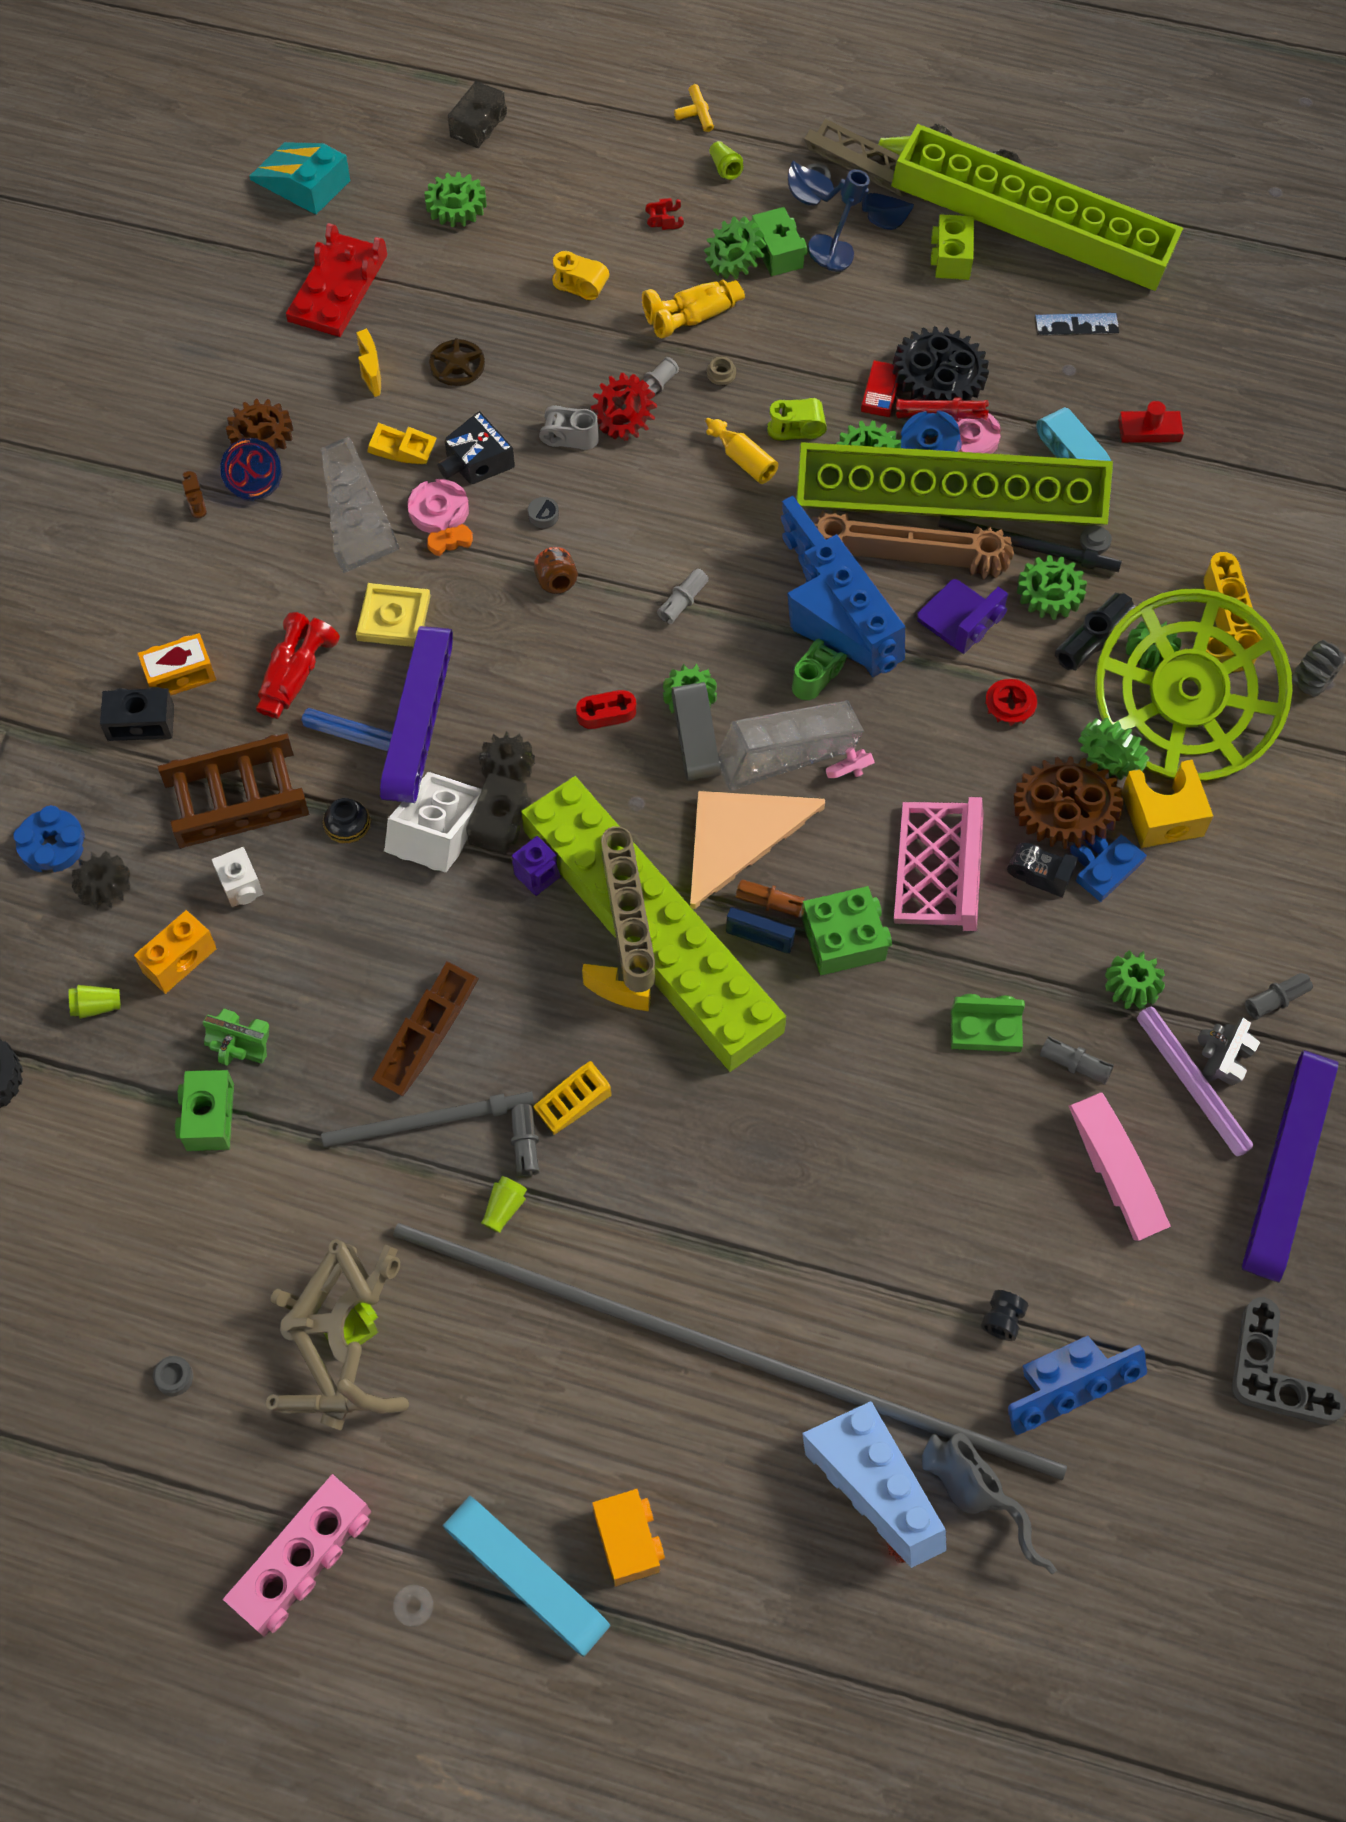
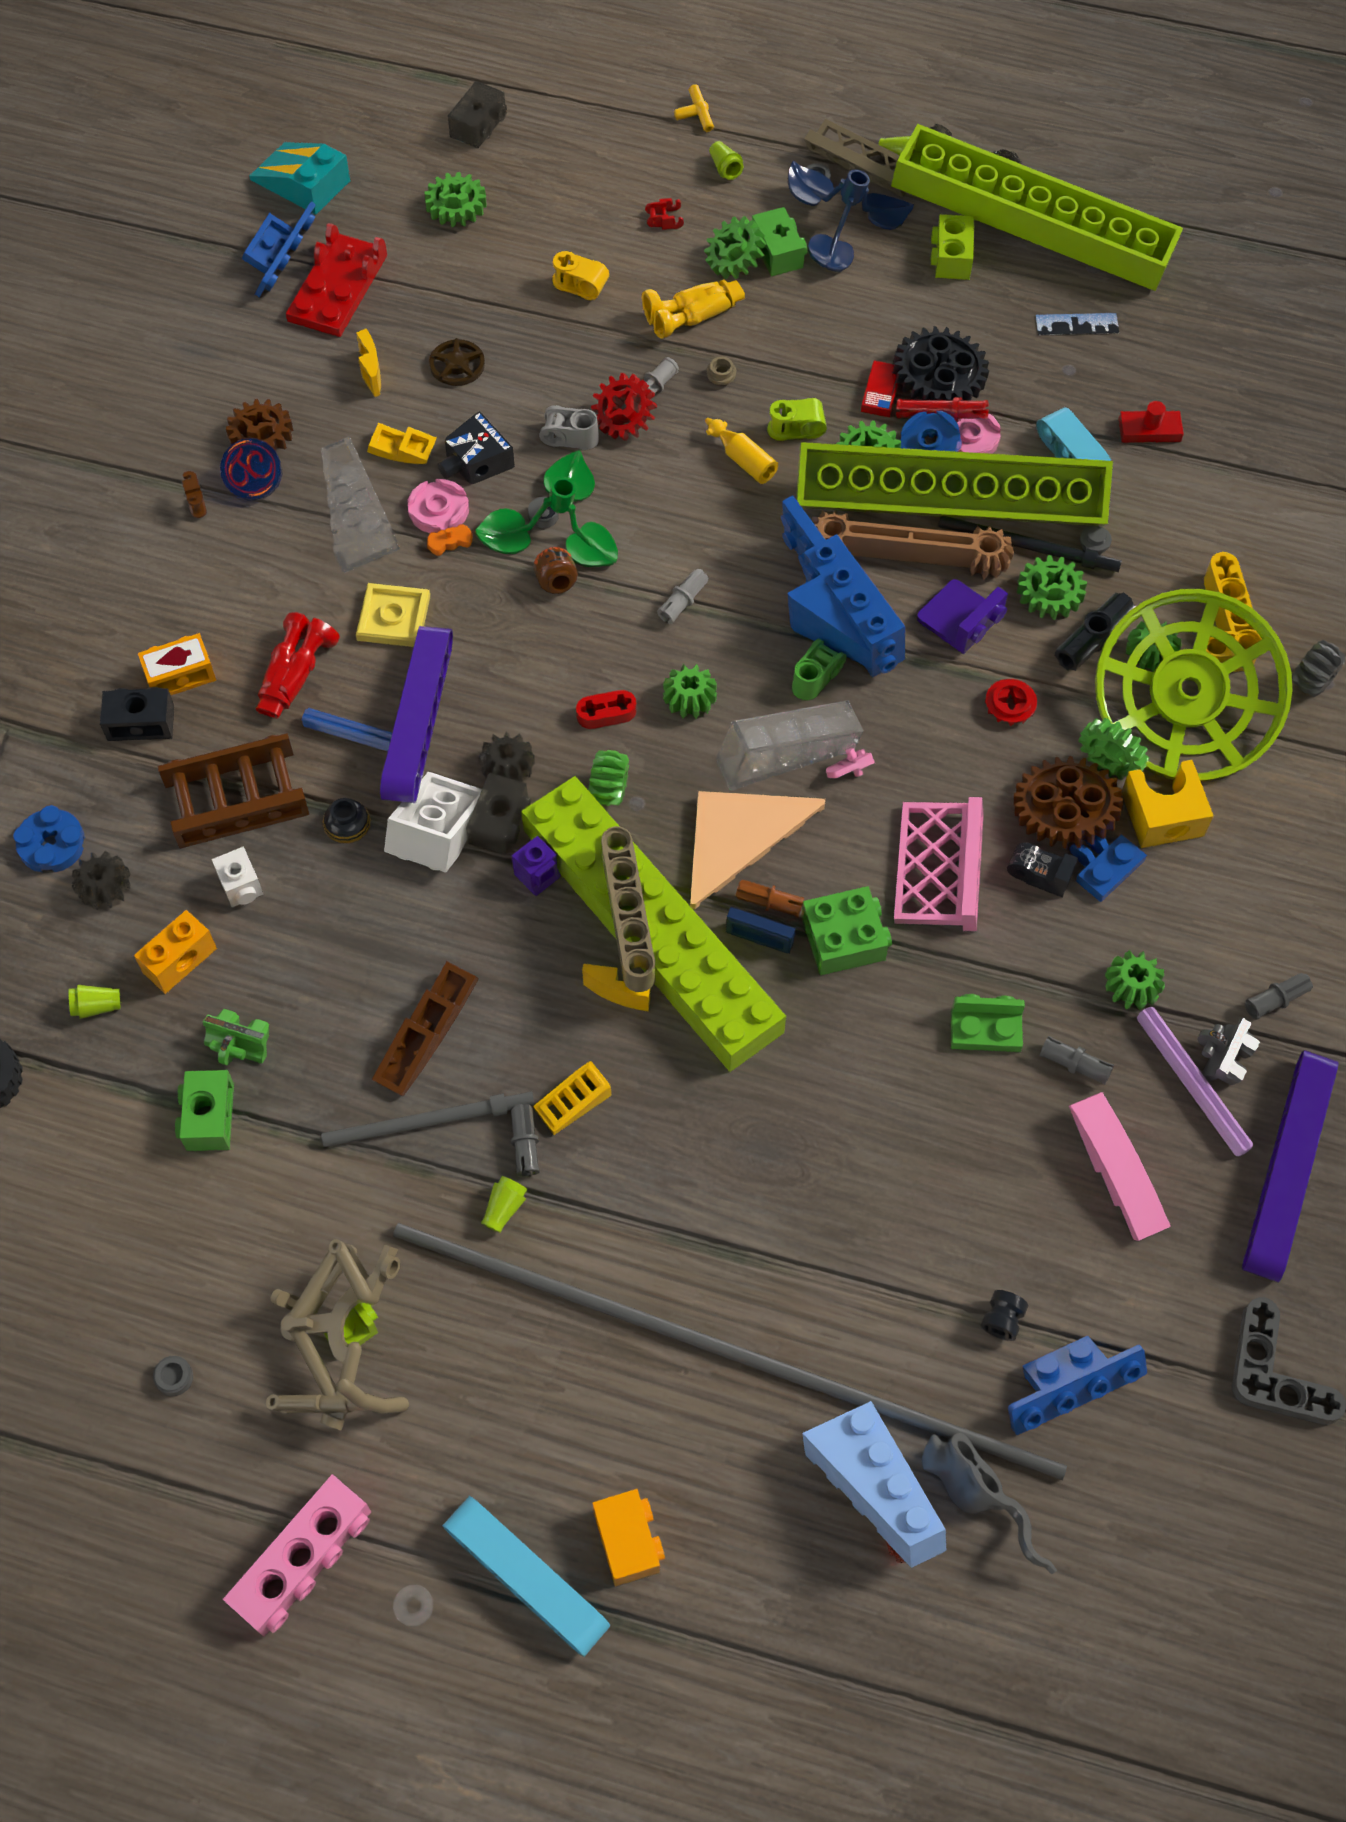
(271, 244): none -> blue bracket
(565, 482): none -> green plant
(609, 777): none -> bright green gear
(695, 731): dark grey beam -> none

